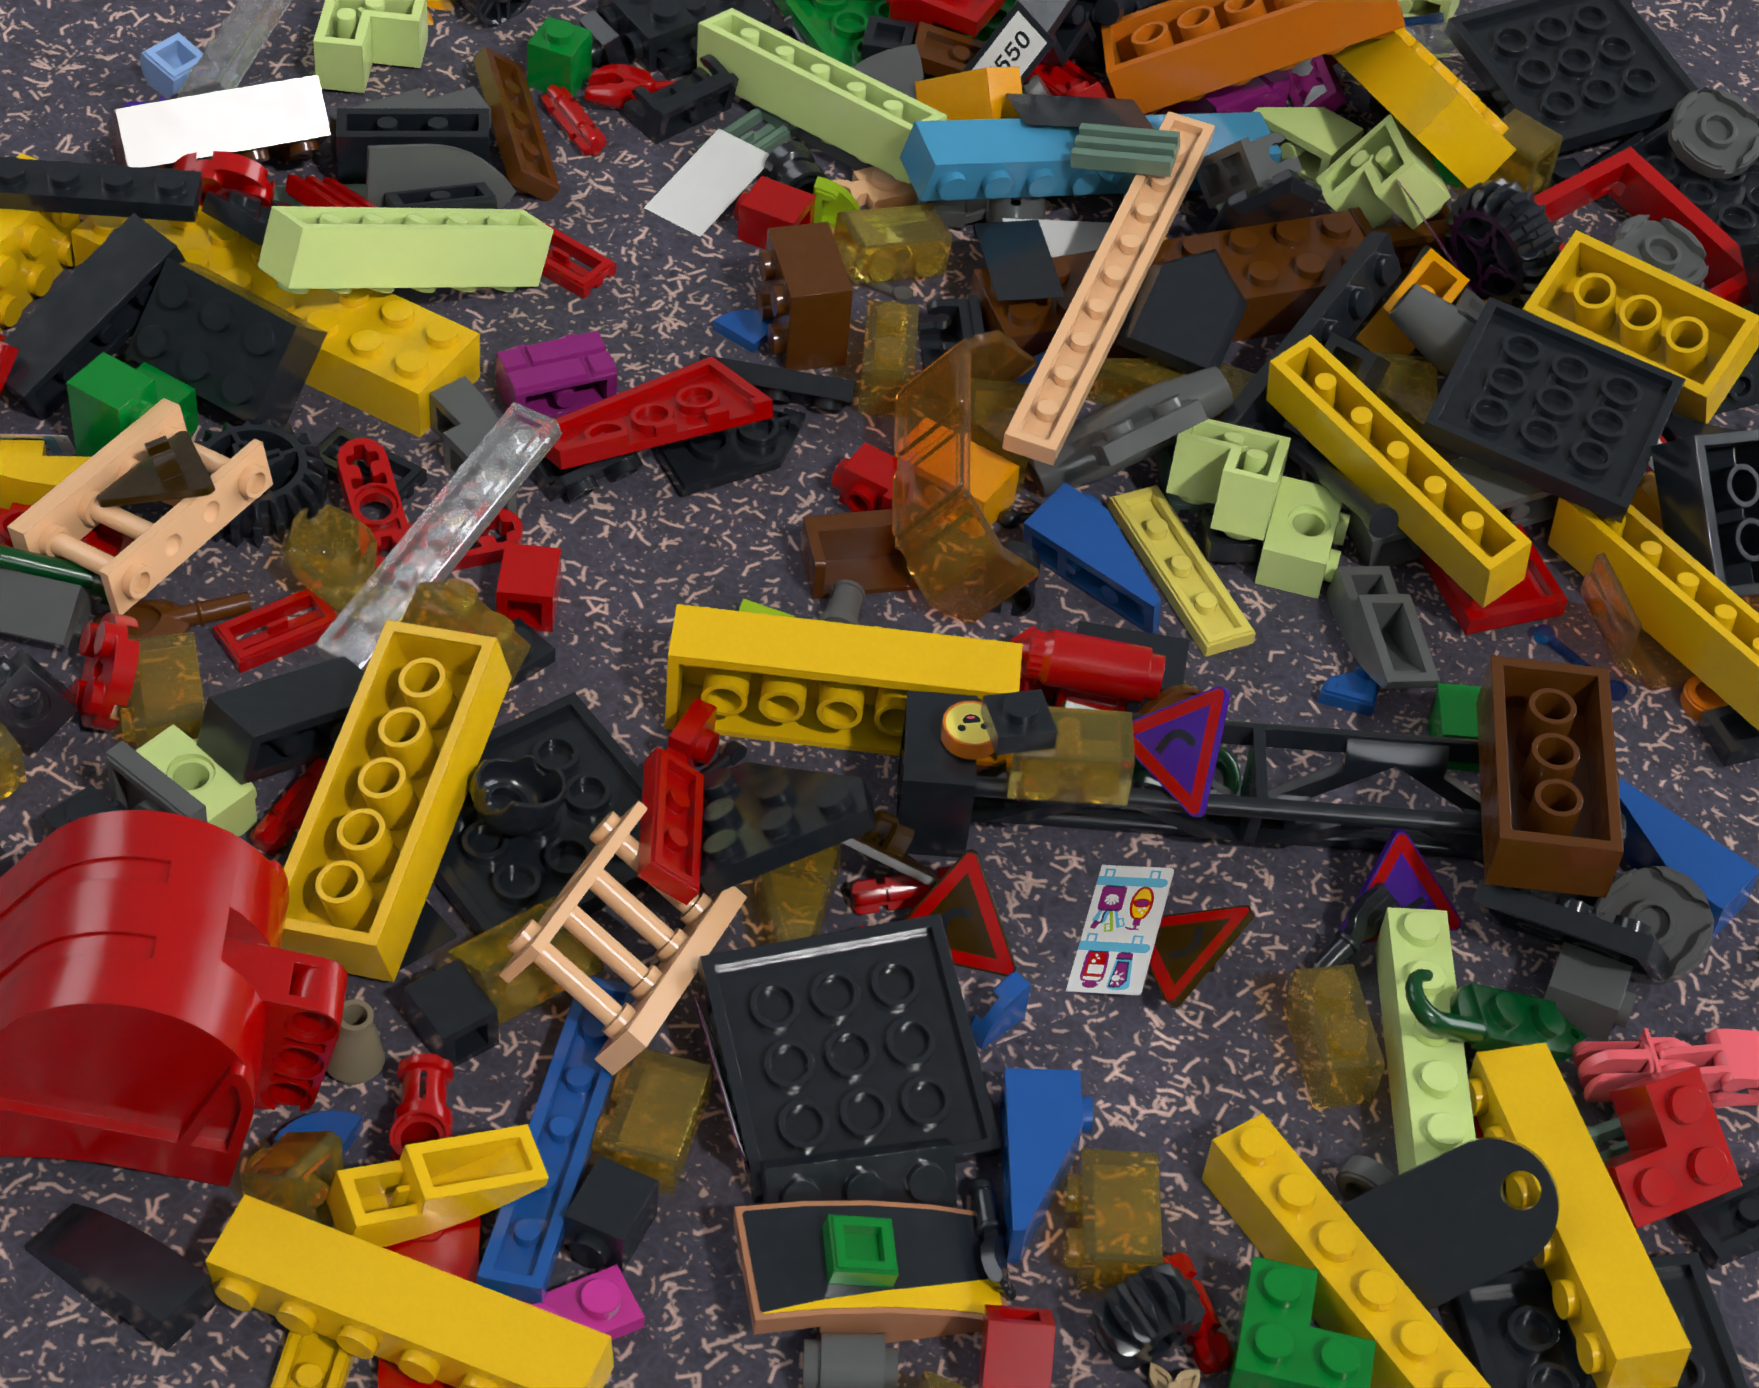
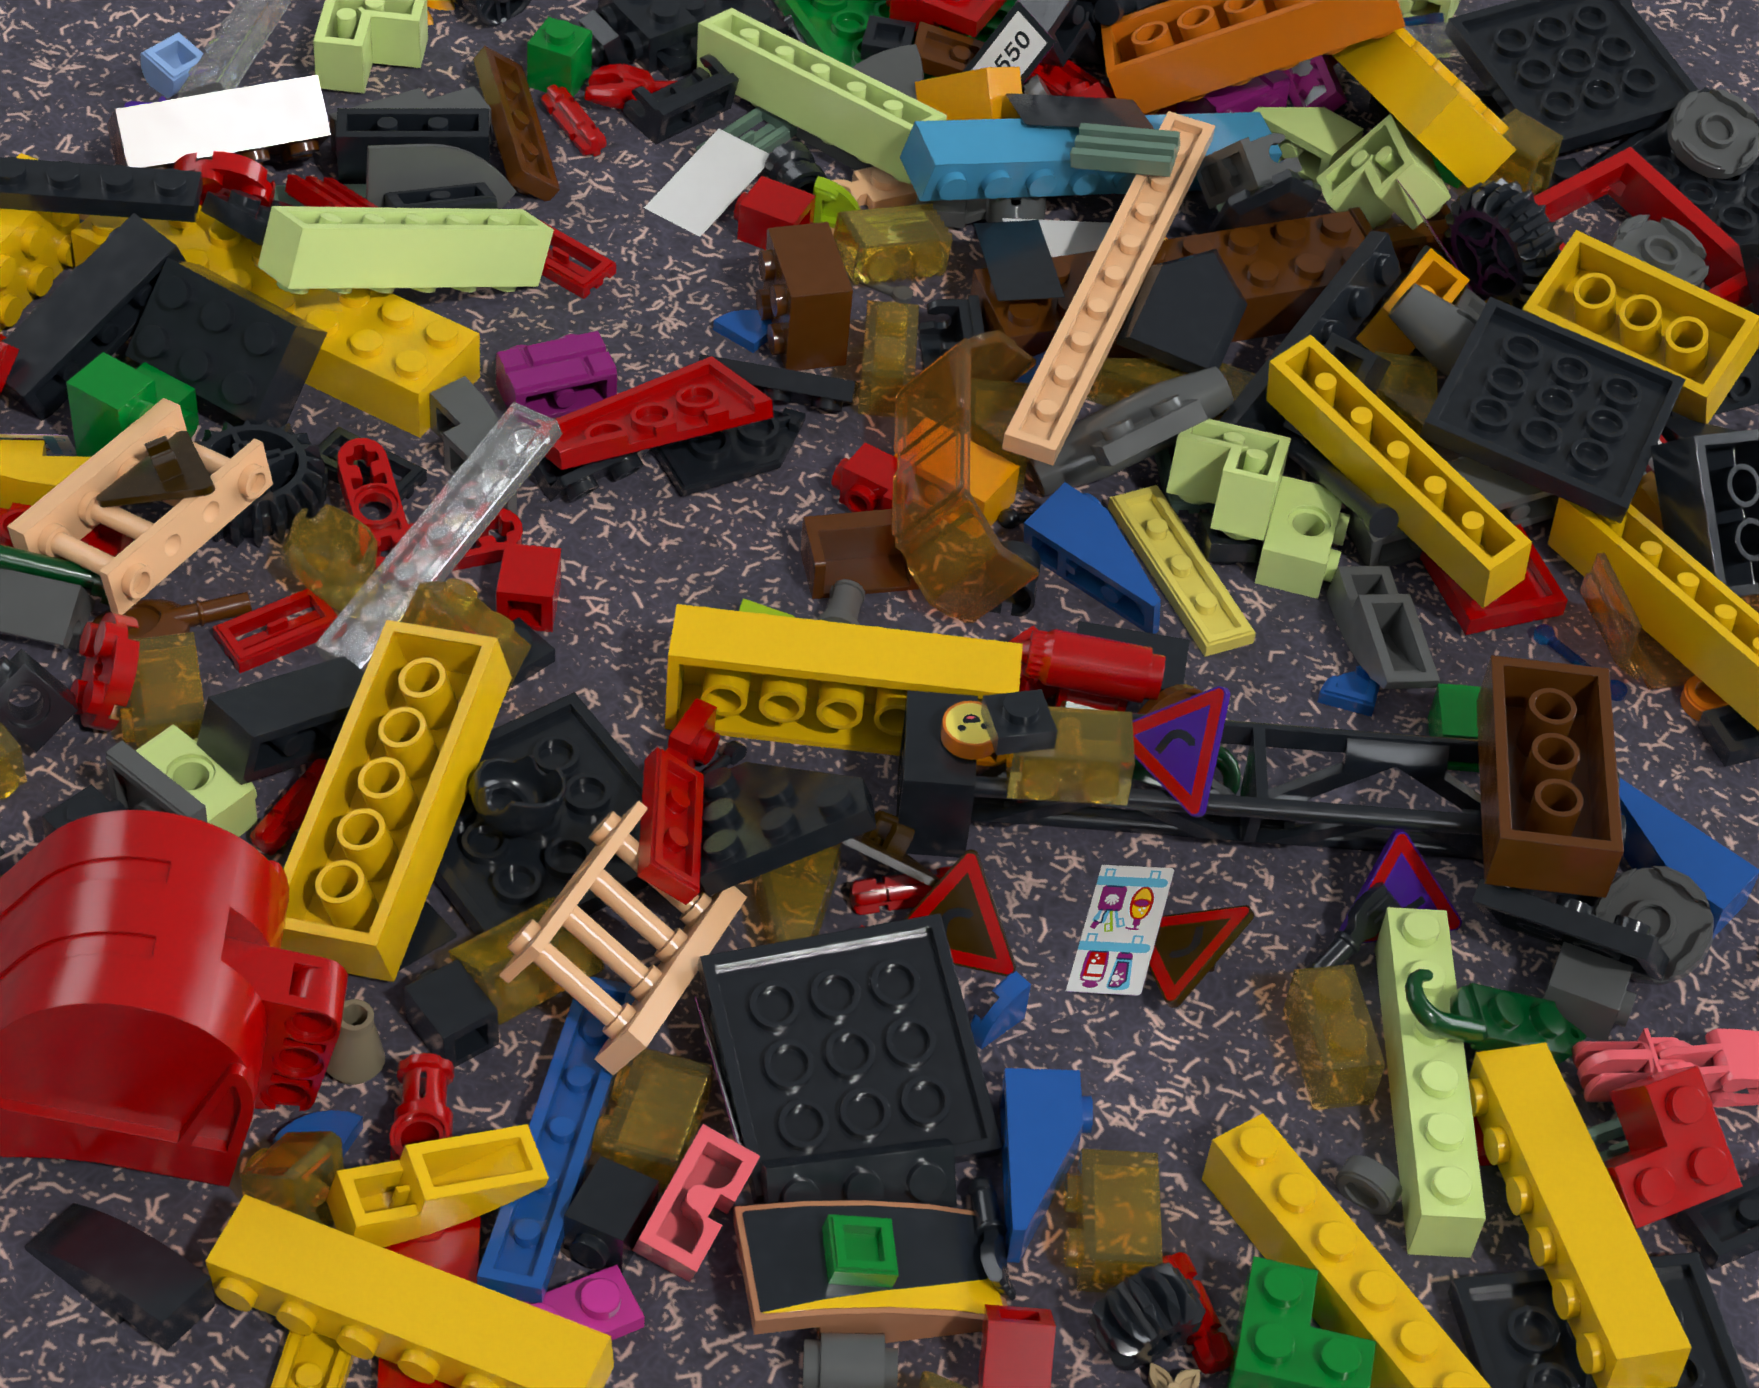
(707, 1178): none -> coral brick
(1451, 1224): black tile -> none

